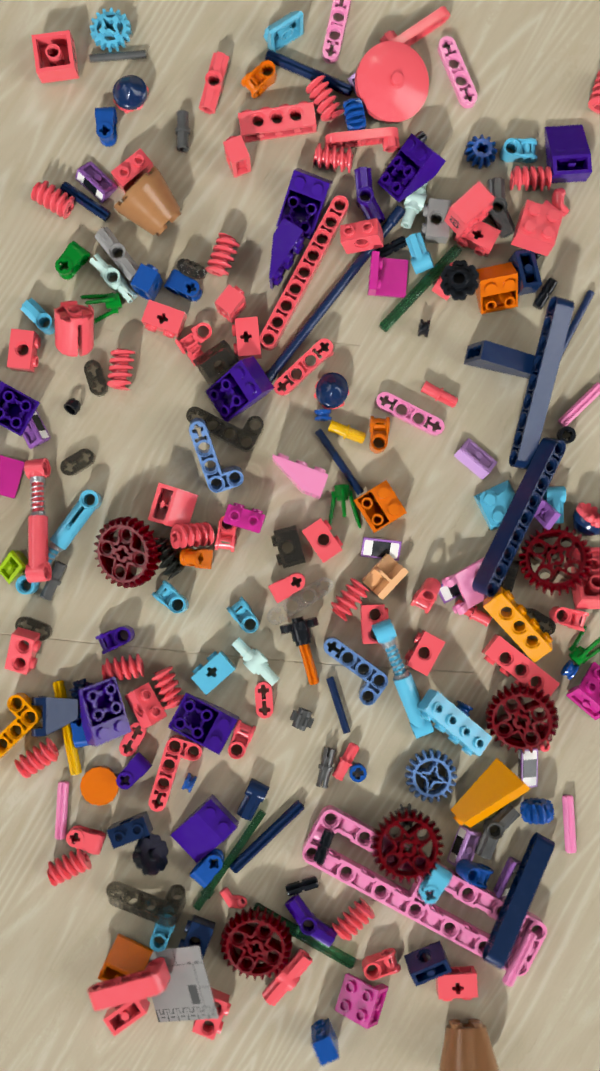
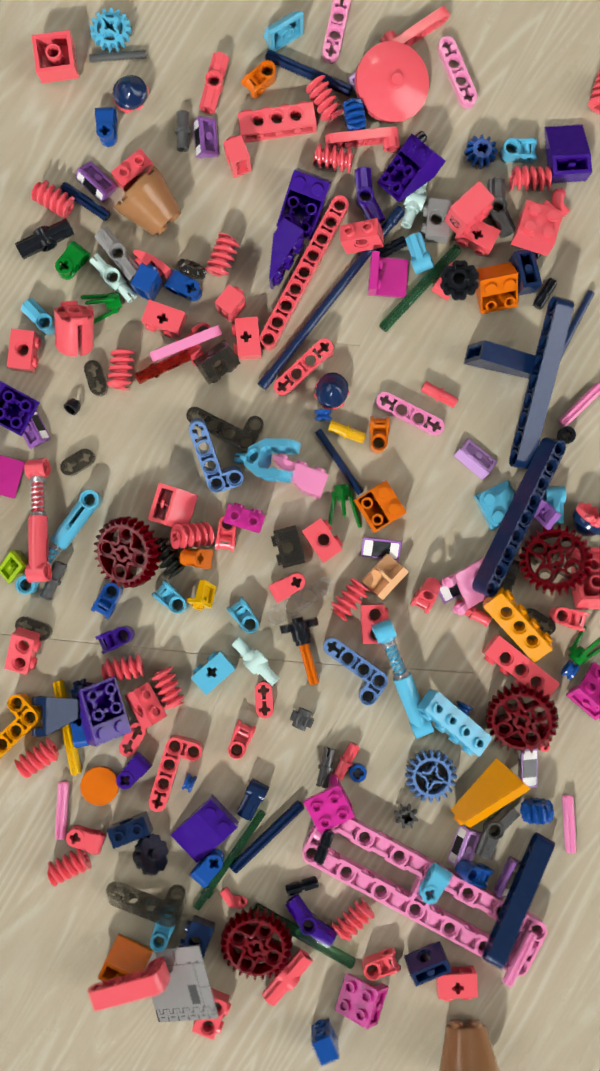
(44, 238): none -> black piece
(106, 602): none -> blue piece
(122, 1016): coral brick -> none
(146, 258): none -> coral slope
(168, 364): none -> clear red pin
(185, 343): none -> bright pink beam
(203, 722): dark purple slope -> none
(204, 596): none -> yellow bracket
(205, 137): none -> medium lavender slope
(239, 388): dark purple slope -> none
(259, 458): none -> medium azure piece
(330, 806): none -> dark pink bracket
(338, 705): dark blue bar -> none
(403, 853): dark red gear -> none
(423, 328): black bush -> none
(434, 647): coral brick -> none

